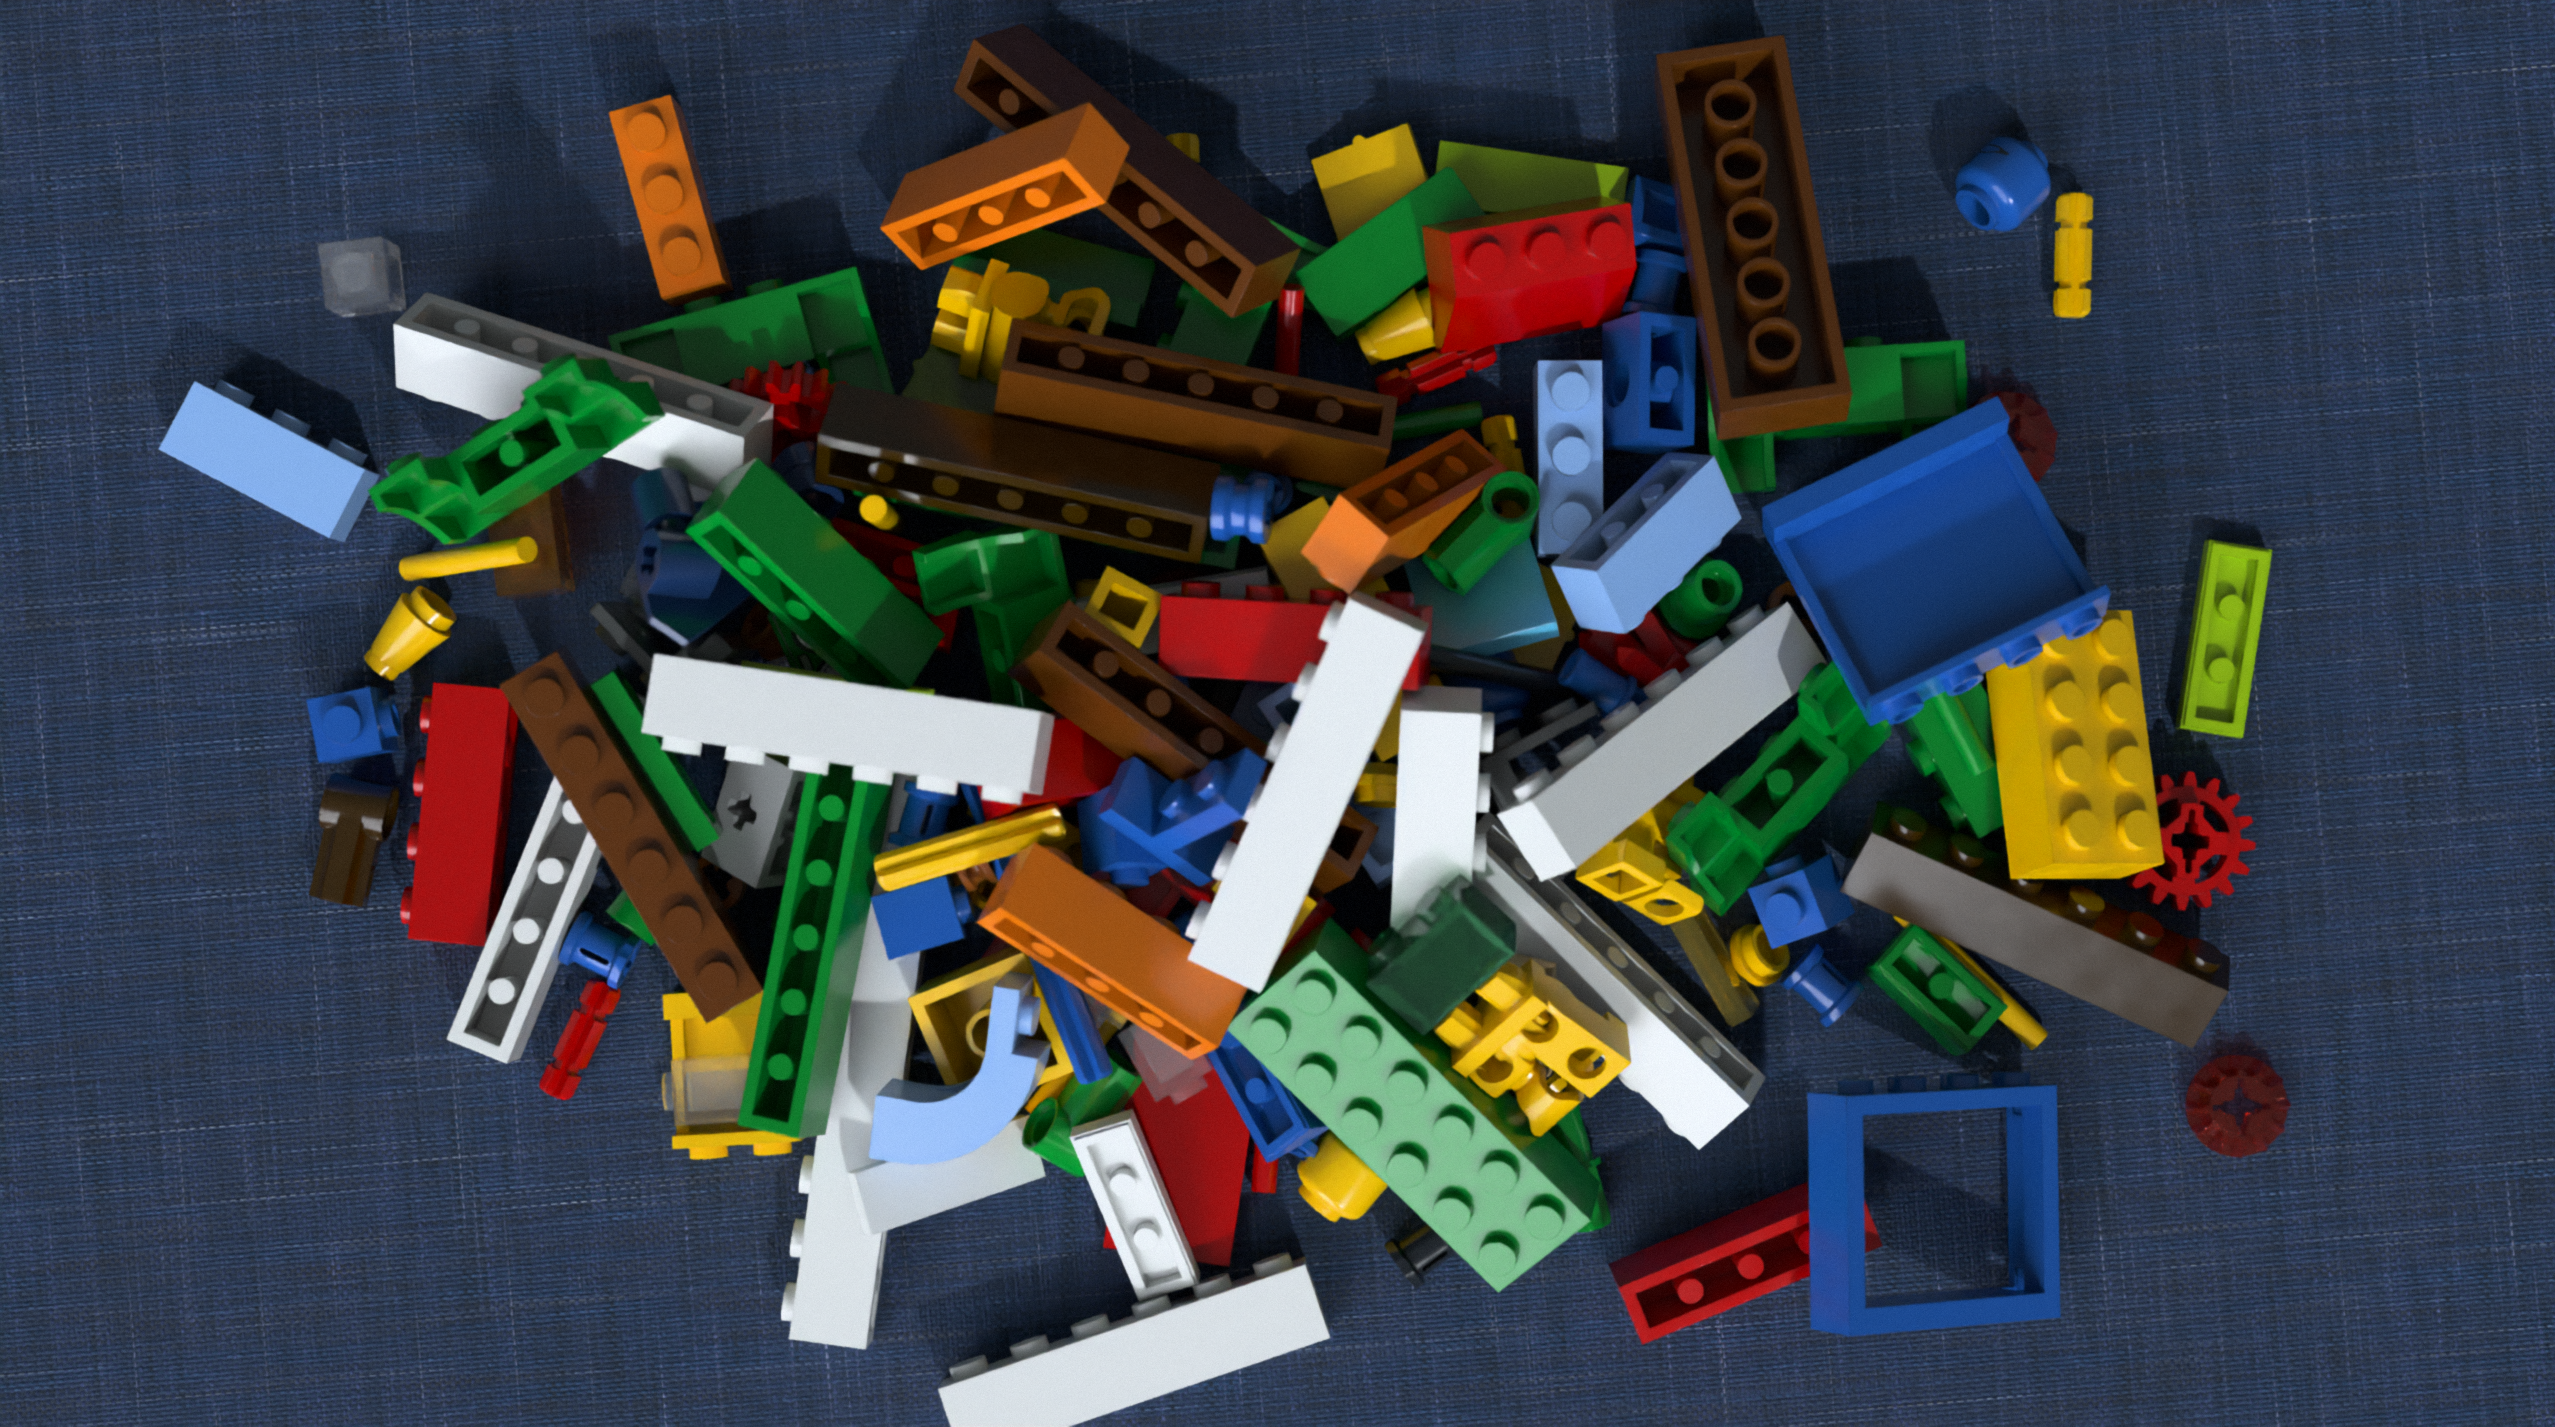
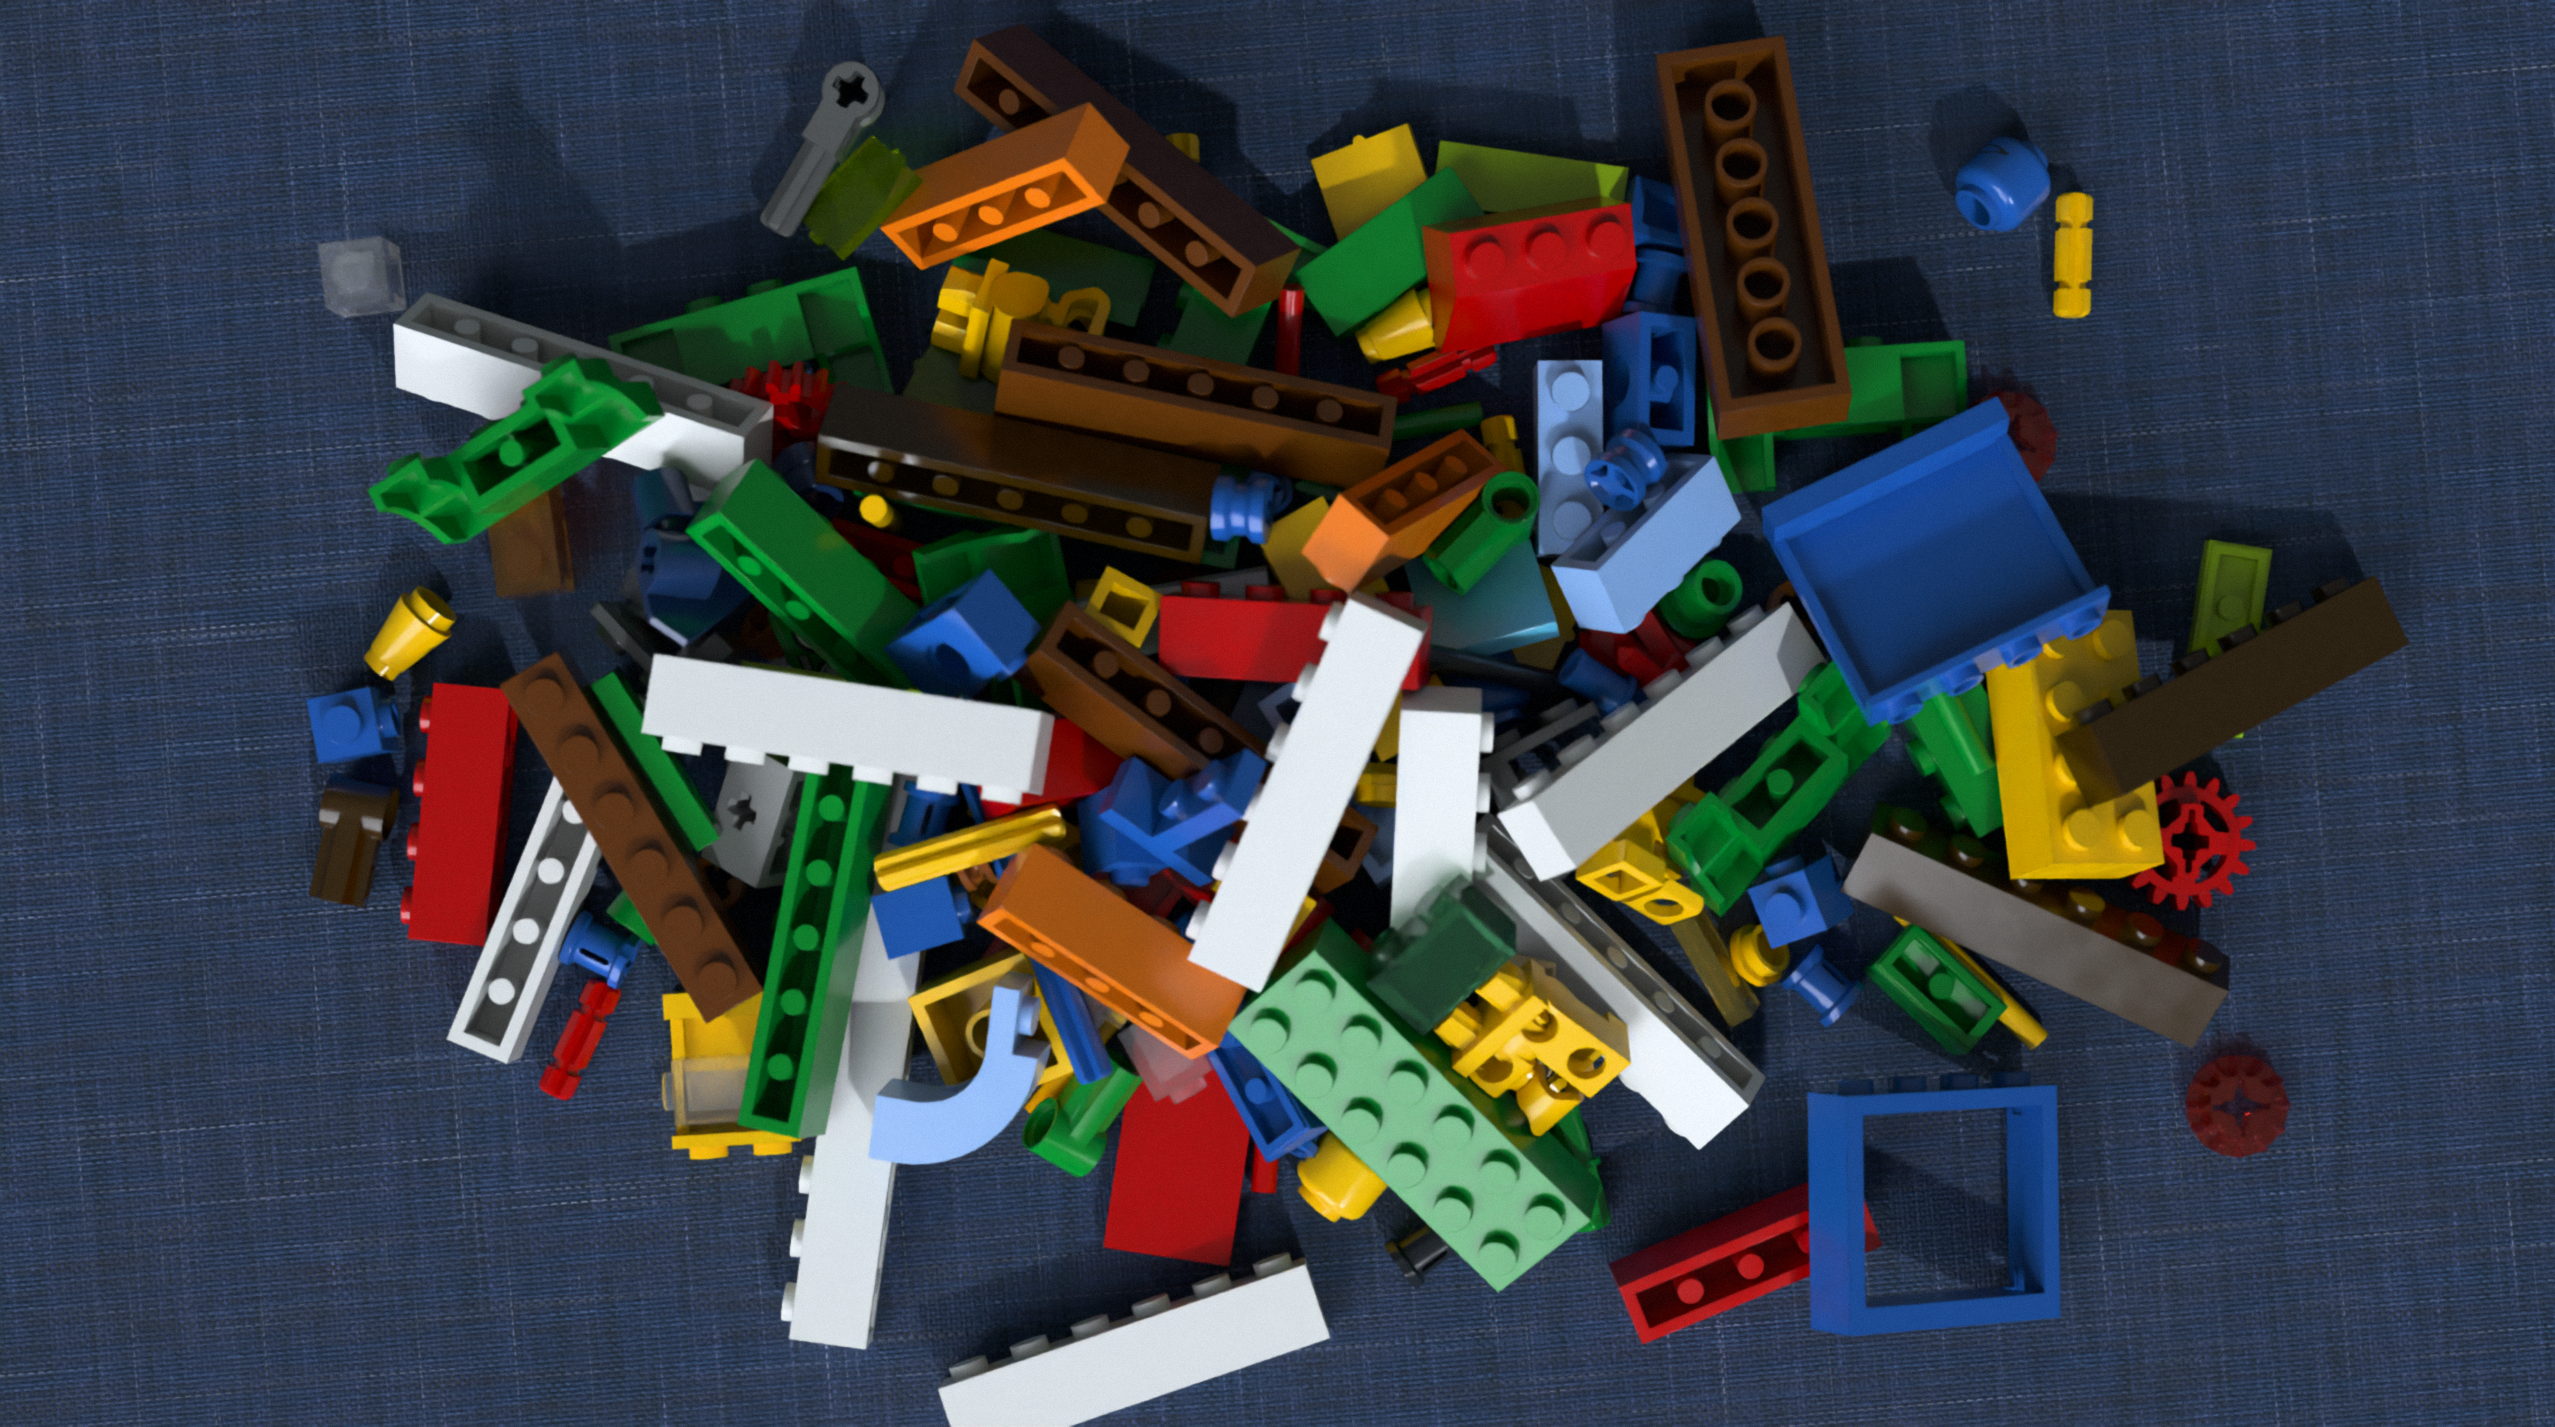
(270, 458): light blue brick -> none
(468, 558): yellow bar -> none
(670, 201): orange brick -> none
(827, 141): none -> dark grey connector
(859, 197): none -> clear neon green piece
(901, 1193): white tile -> none
(964, 639): none -> blue brick
(1135, 1205): white tile -> none
(1625, 470): none -> blue wheel
(2230, 691): none -> dark brown brick

